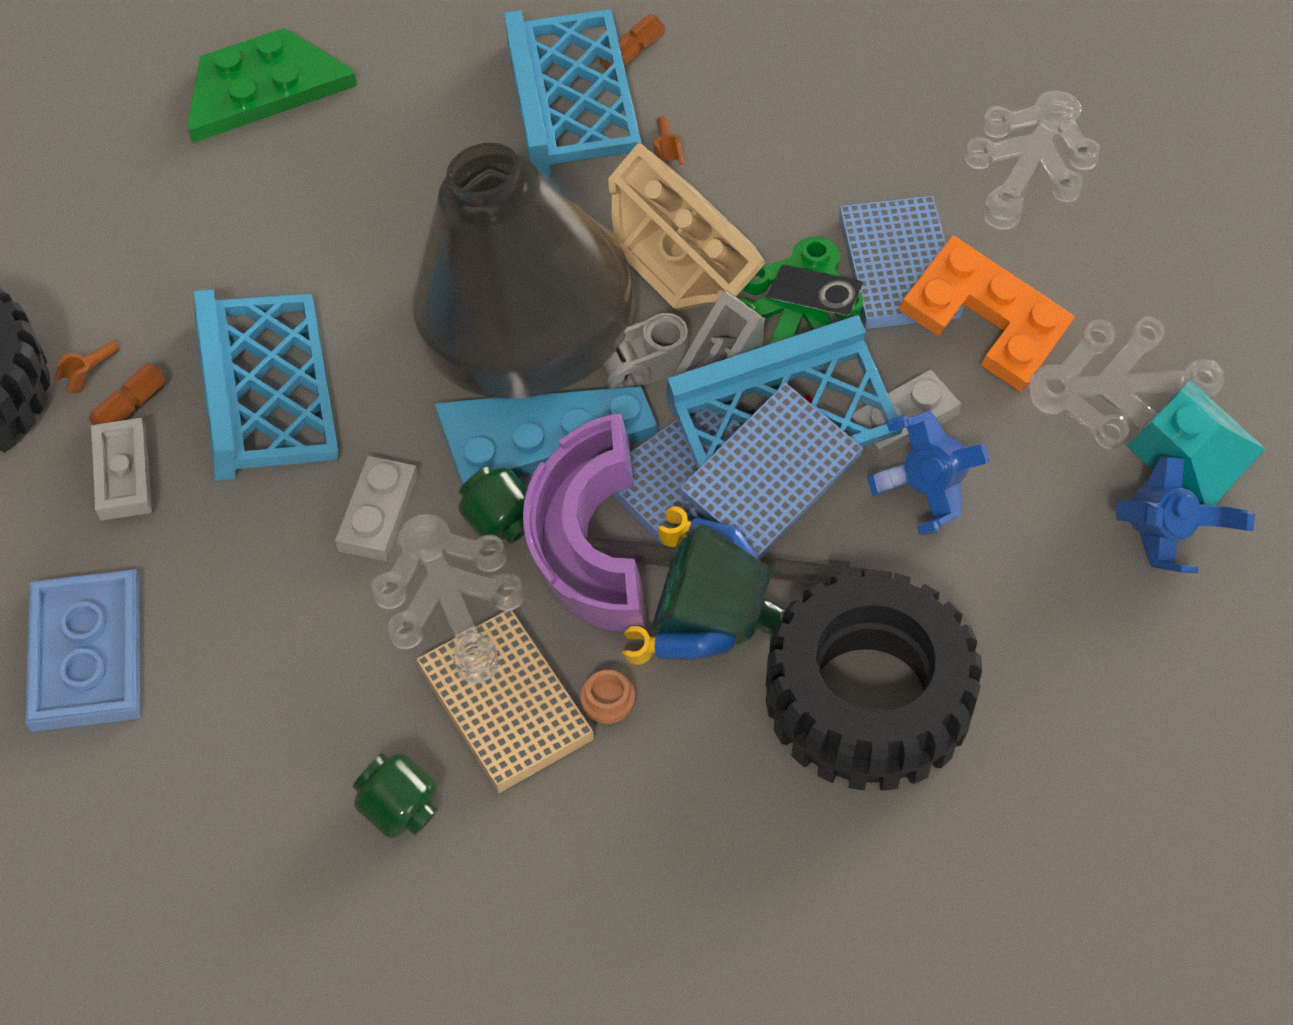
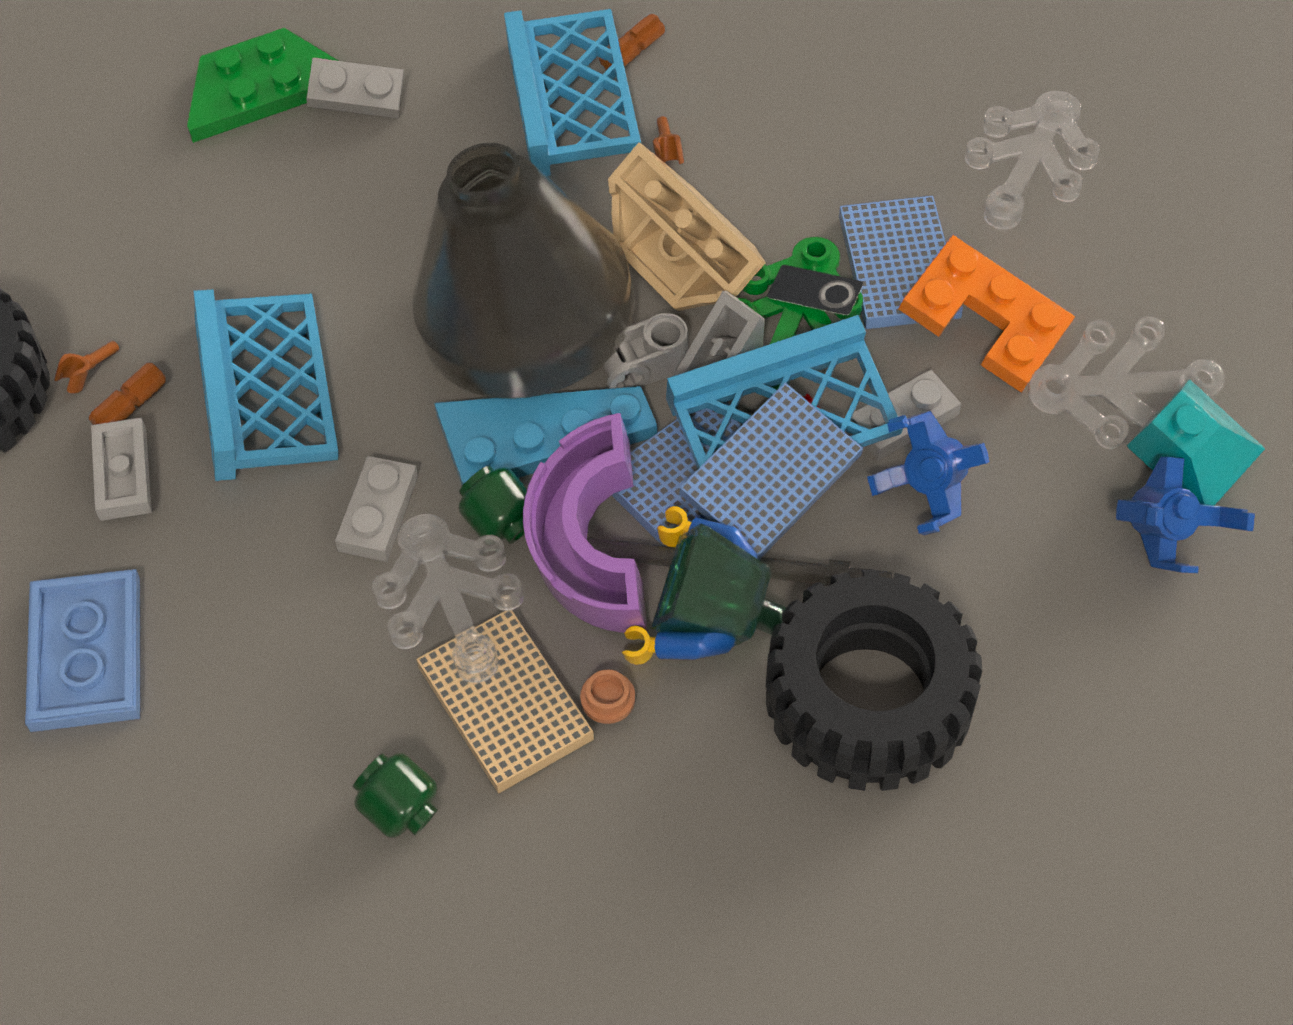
(355, 87): none -> light grey plate

